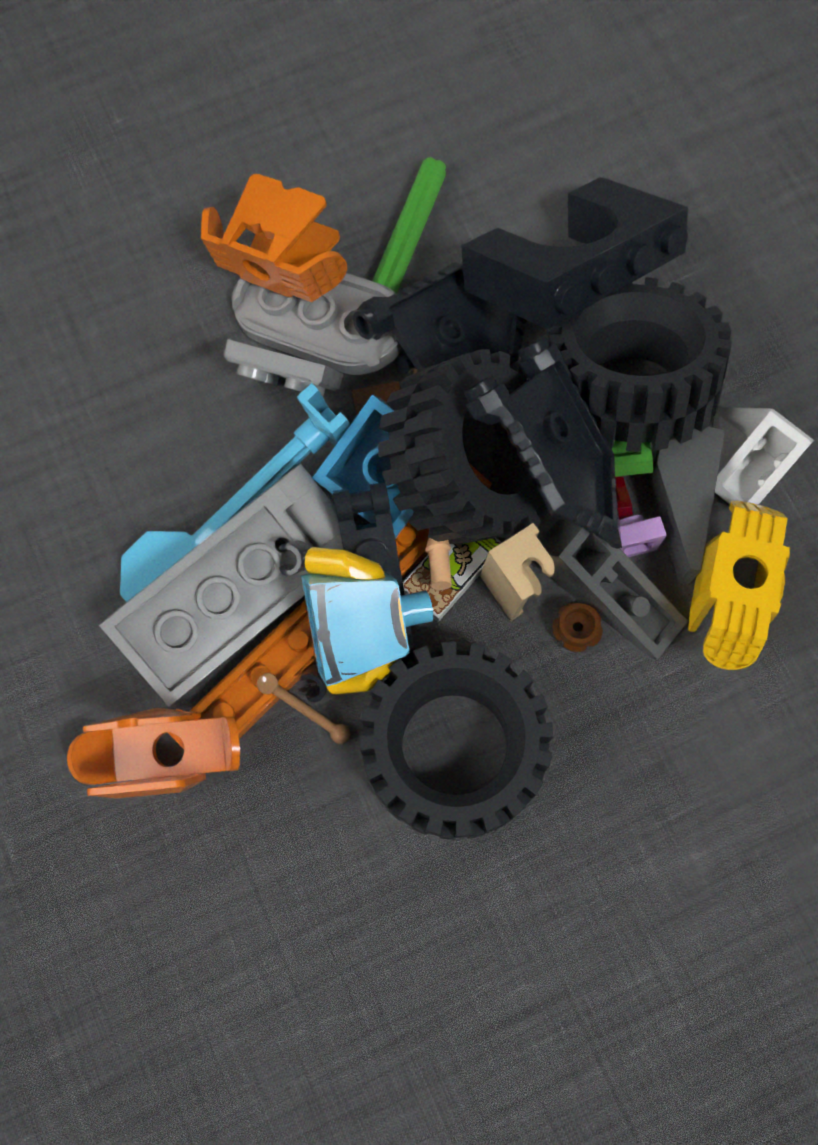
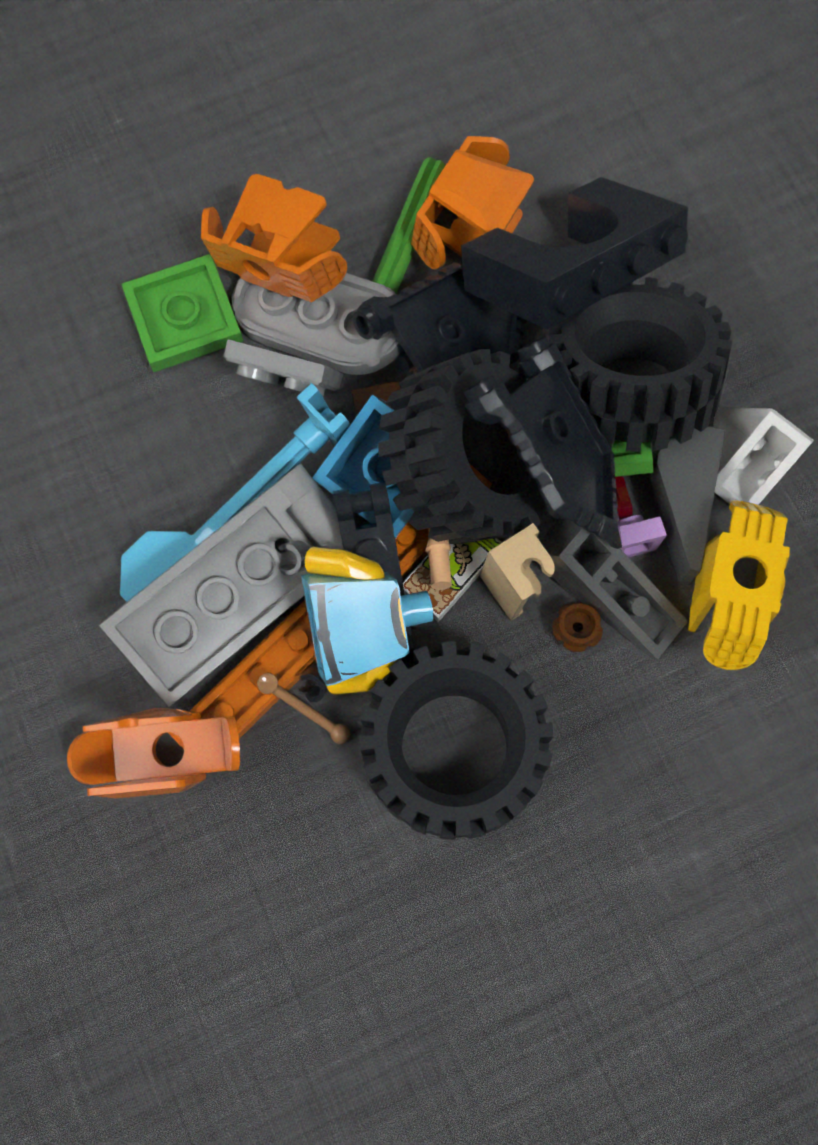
(181, 312): none -> bright green plate
(478, 191): none -> orange piece

